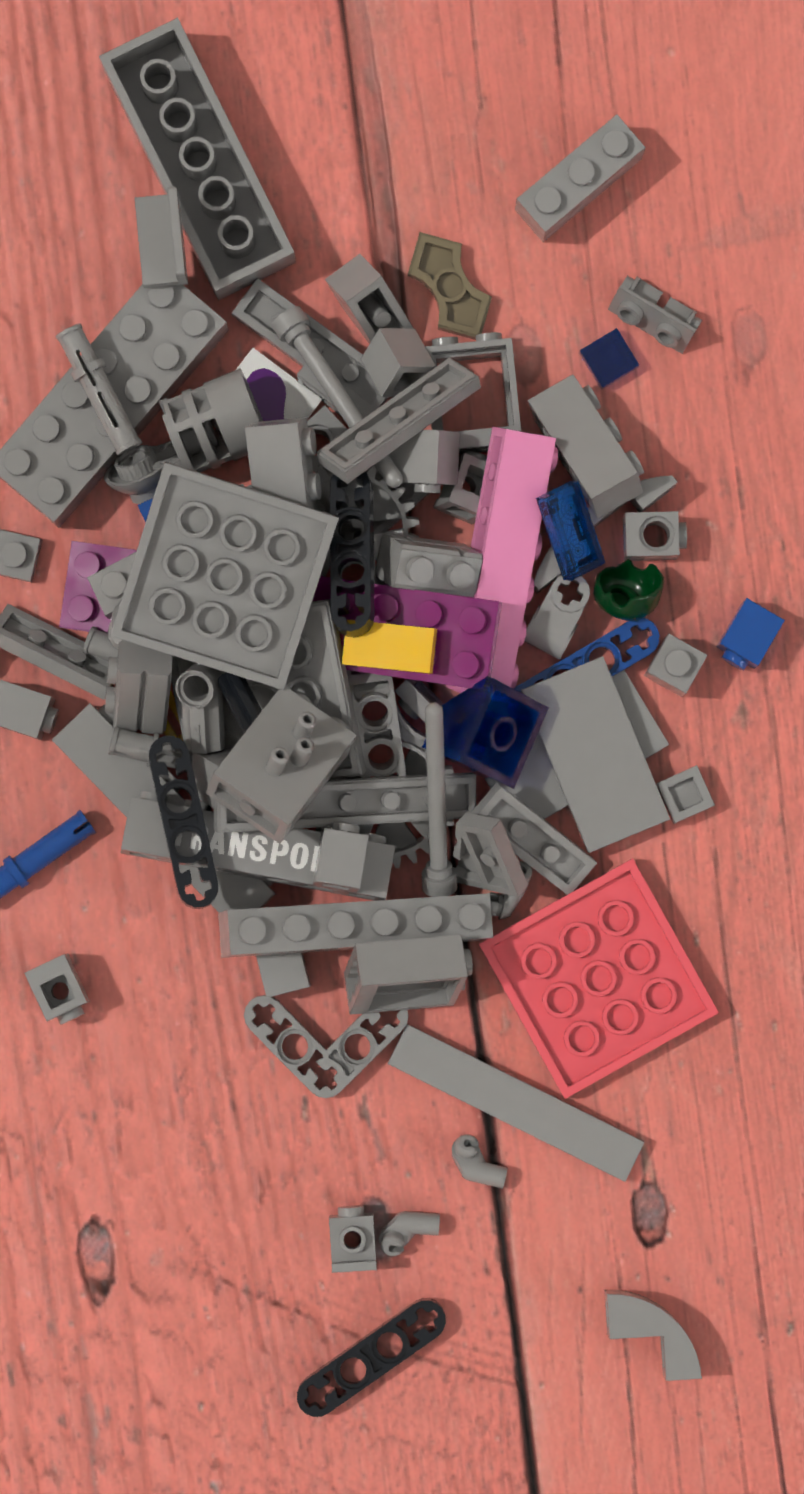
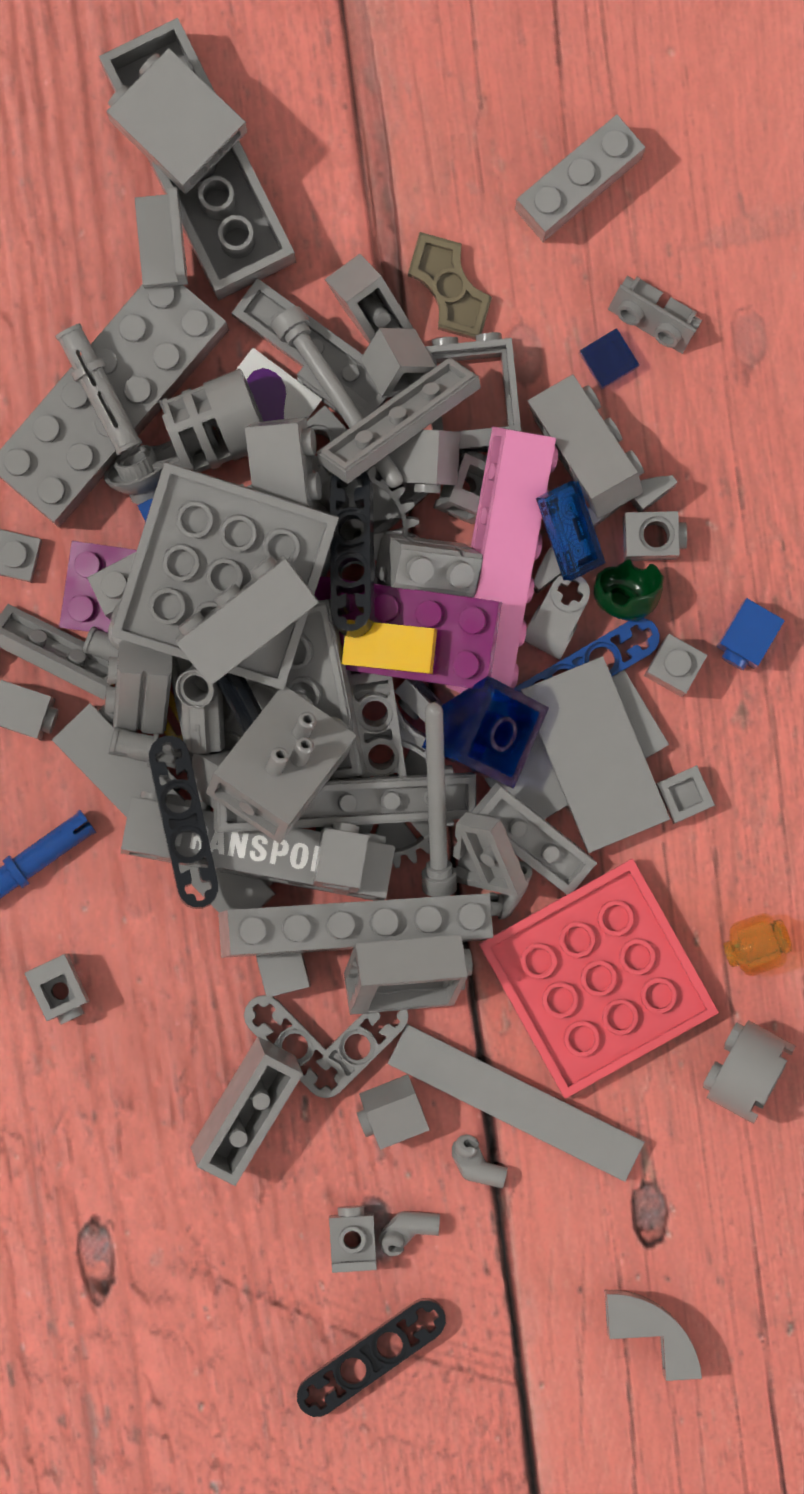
(175, 120): none -> light grey brick
(245, 618): none -> light grey brick
(246, 1111): none -> light grey brick
(392, 1112): none -> light grey brick
(748, 1070): none -> light grey brick
(758, 944): none -> clear yellow head

